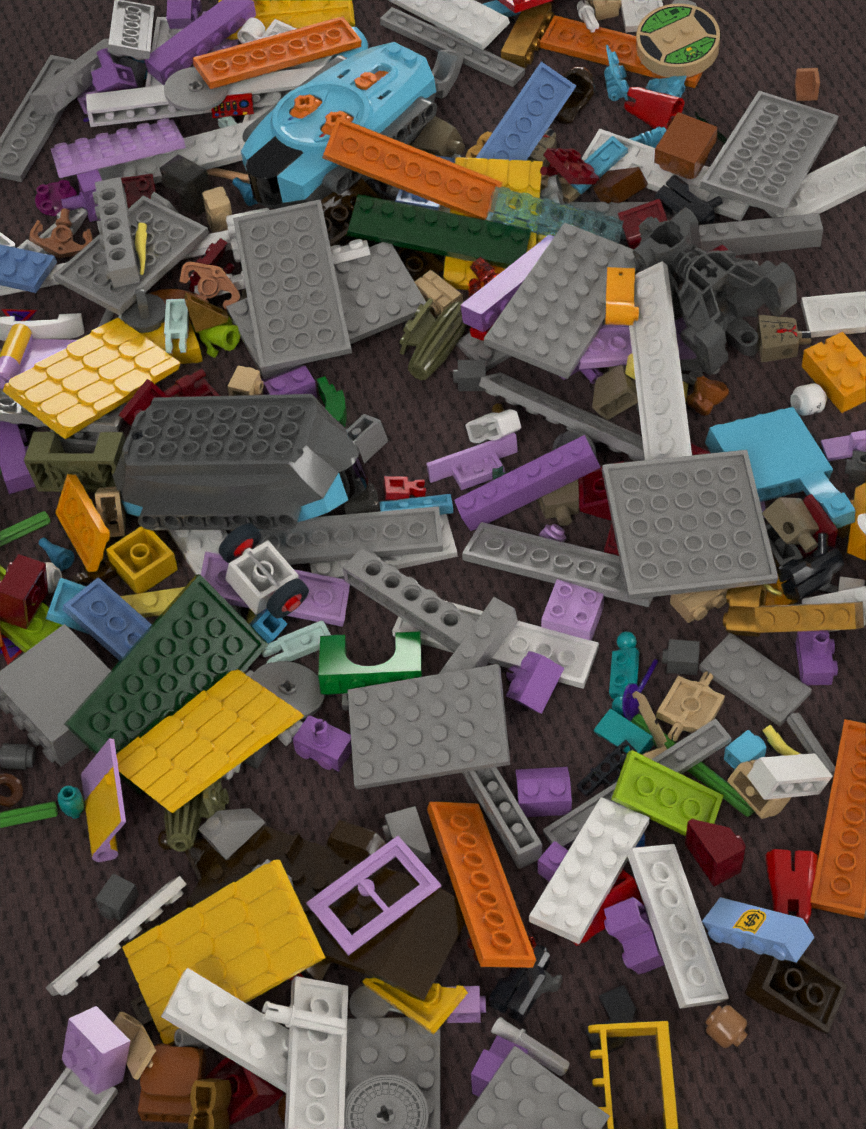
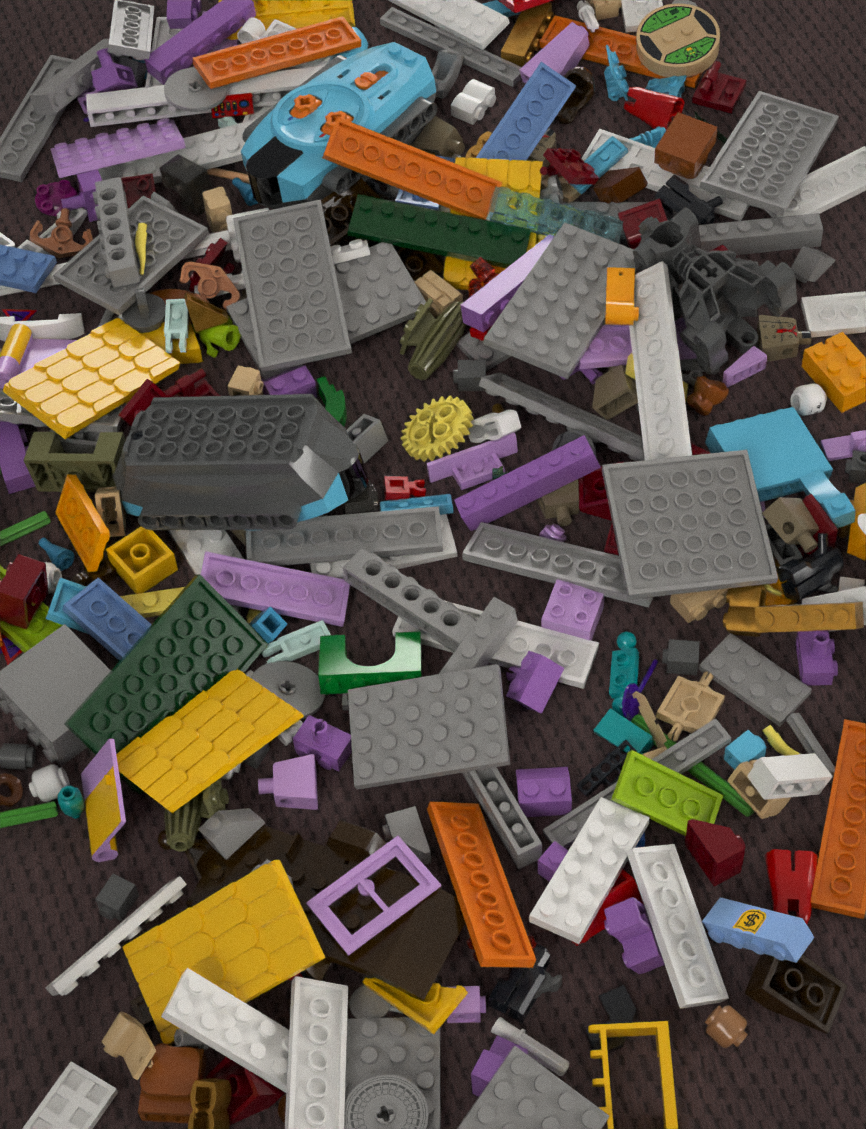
(48, 782): none -> white head
(95, 1050): lavender brick -> none
(261, 573): brick -> none
(293, 783): none -> lavender torso
(303, 1019): white axle -> none
(437, 428): none -> light yellow gear
(473, 101): none -> white brick
(560, 53): none -> lavender slope
(718, 90): none -> dark red plate
(746, 366): none -> lavender slope
(807, 84): nougat panel -> none
(811, 264): none -> light grey slope

